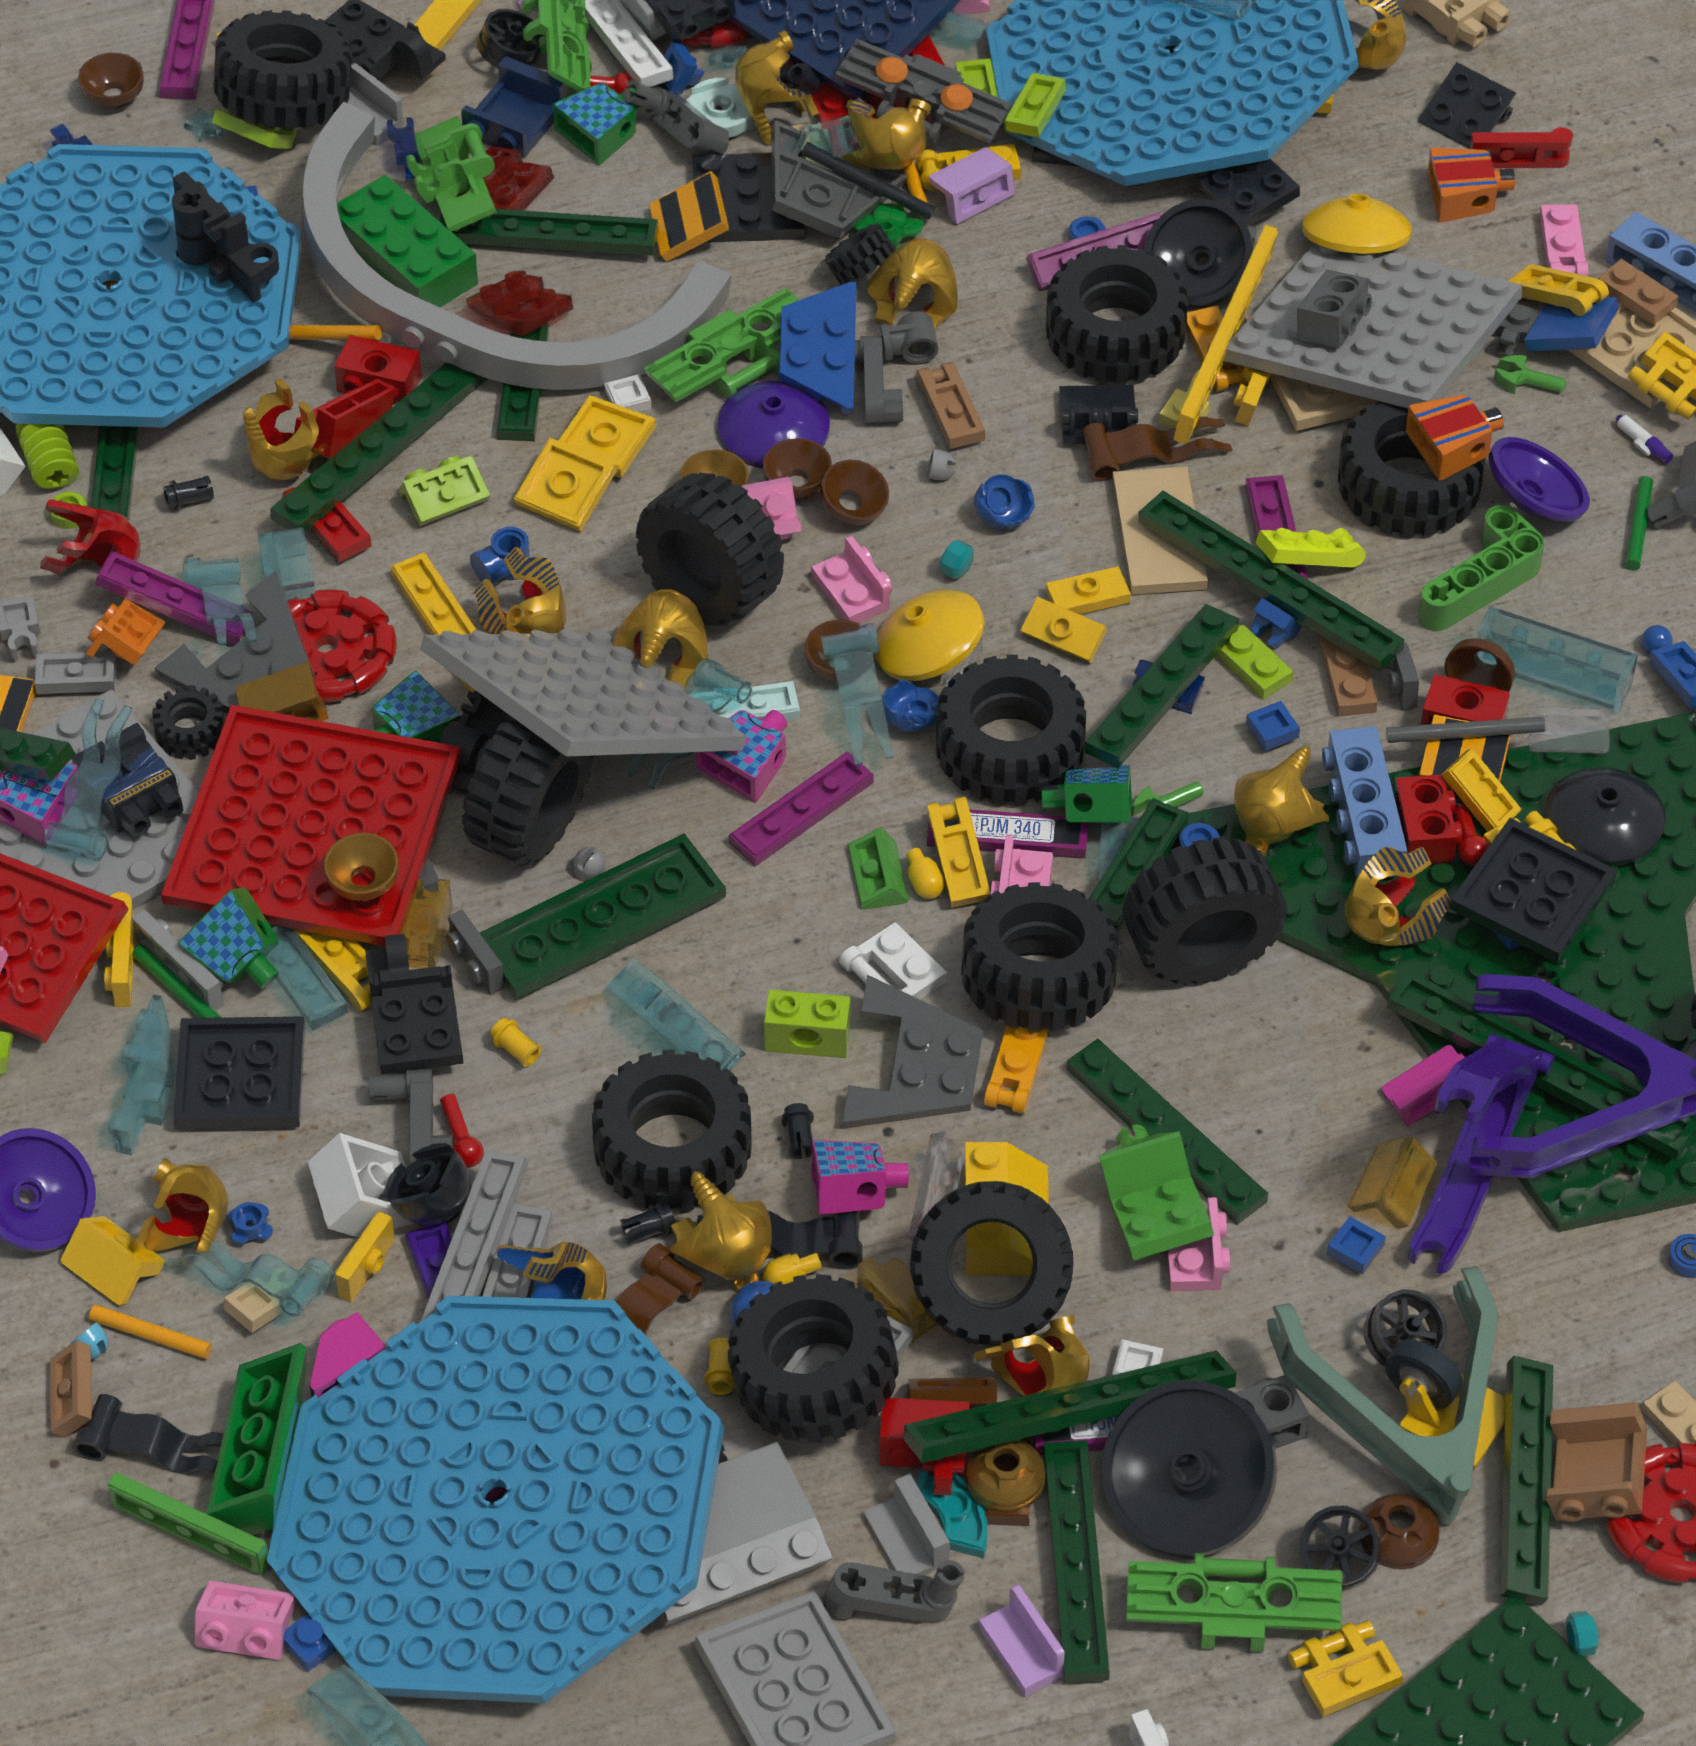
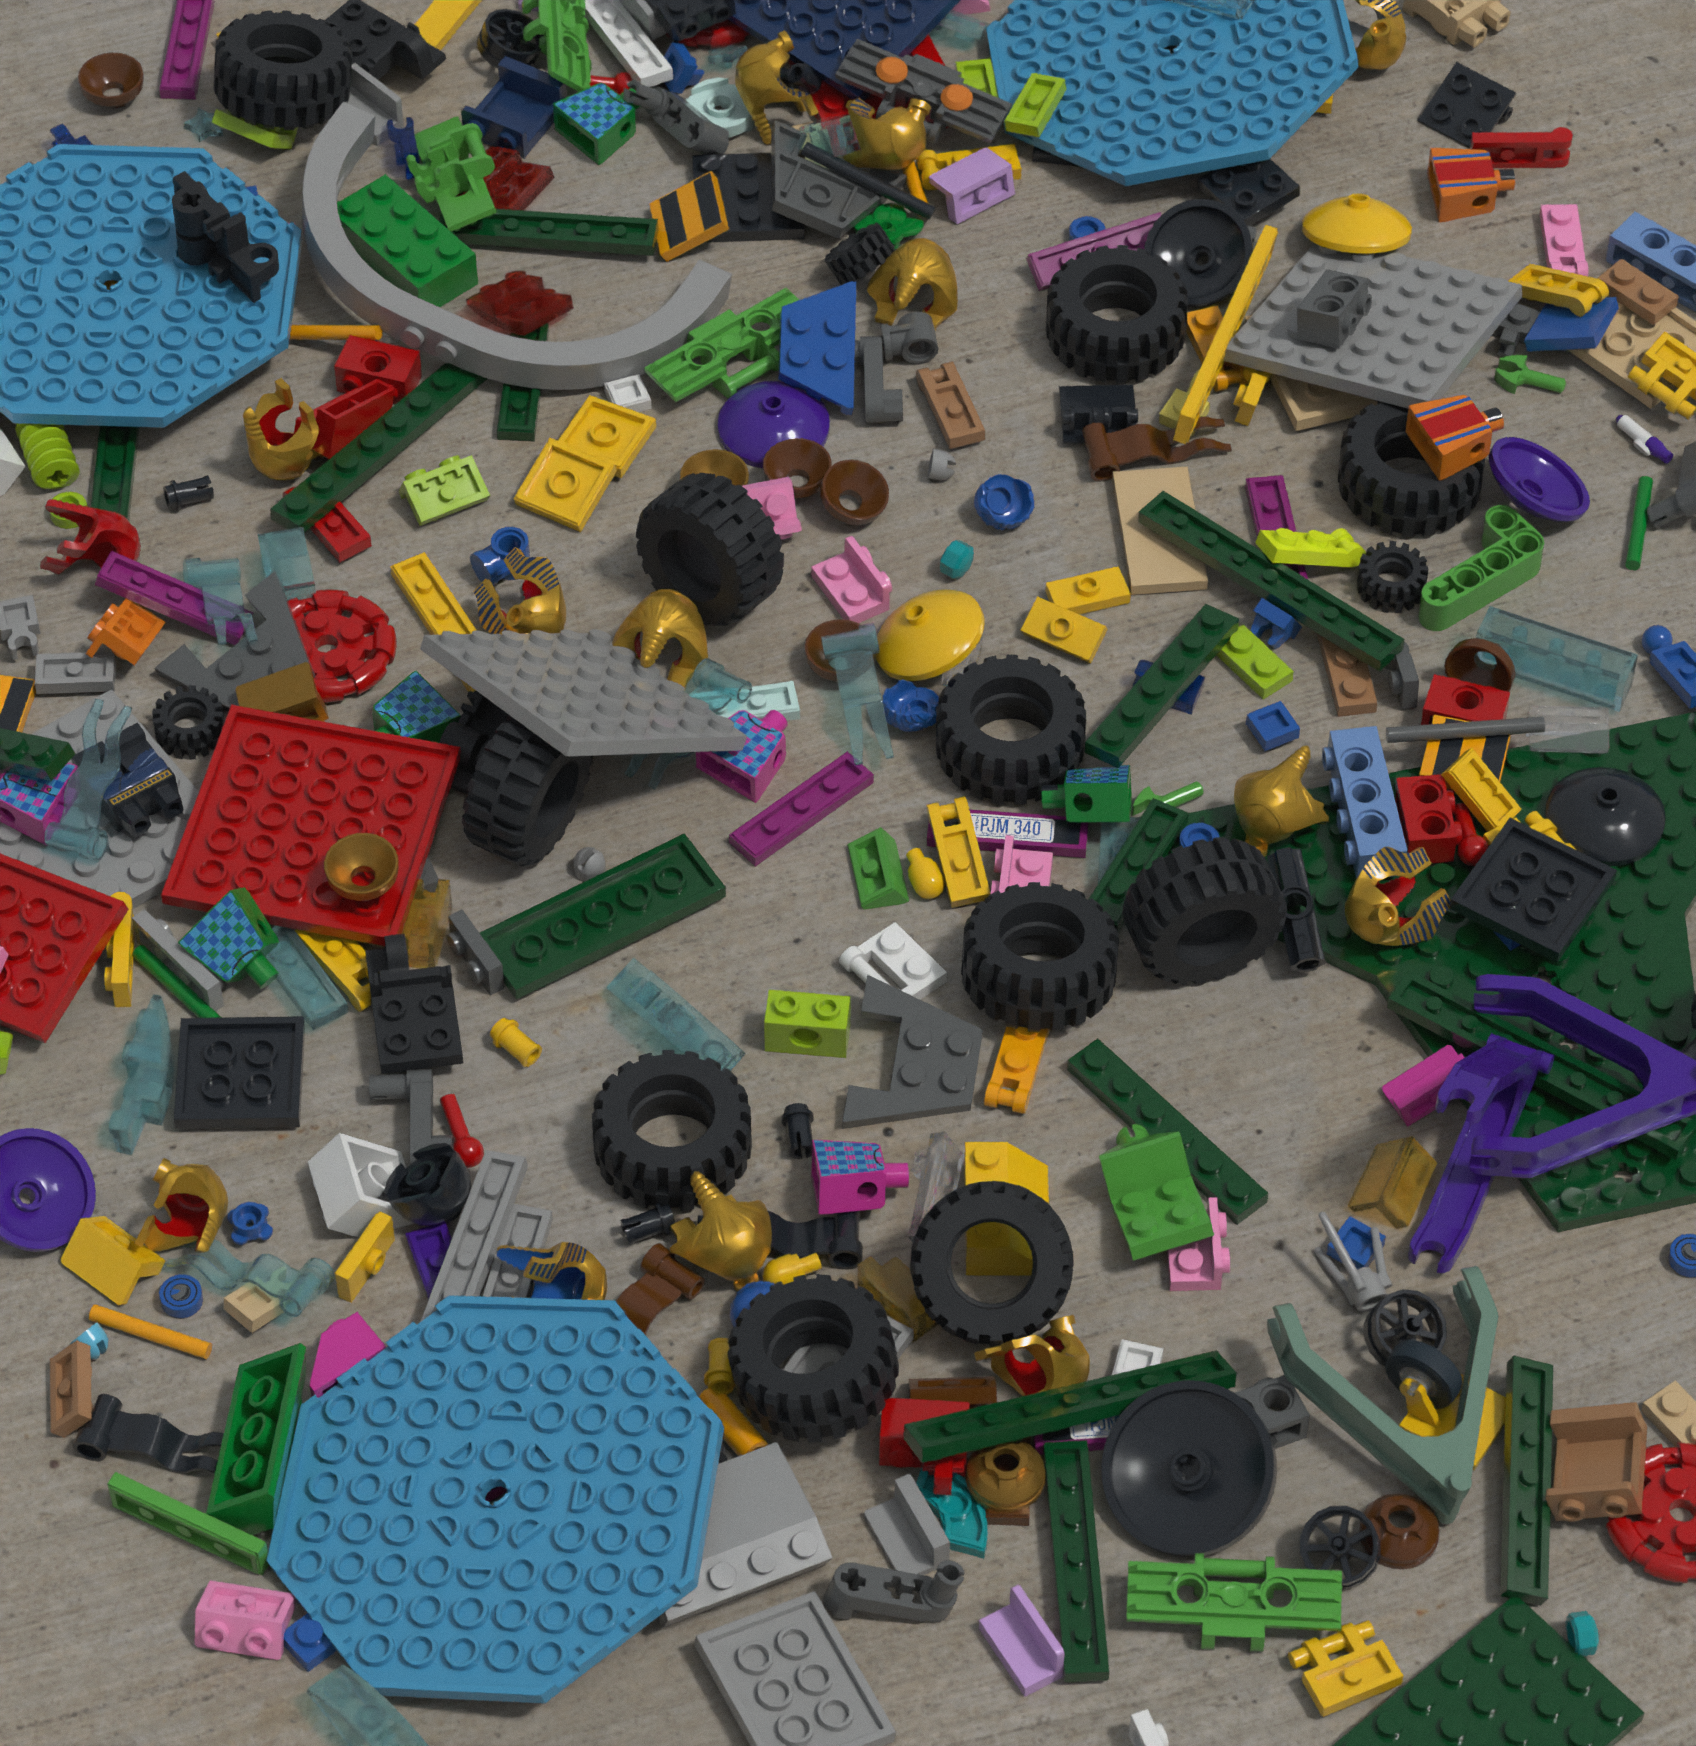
(181, 1296): none -> blue tile
(738, 1430): none -> light orange cylinder
(1299, 930): none -> black piece
(1364, 1286): none -> light grey plant
(1391, 560): none -> black tyre

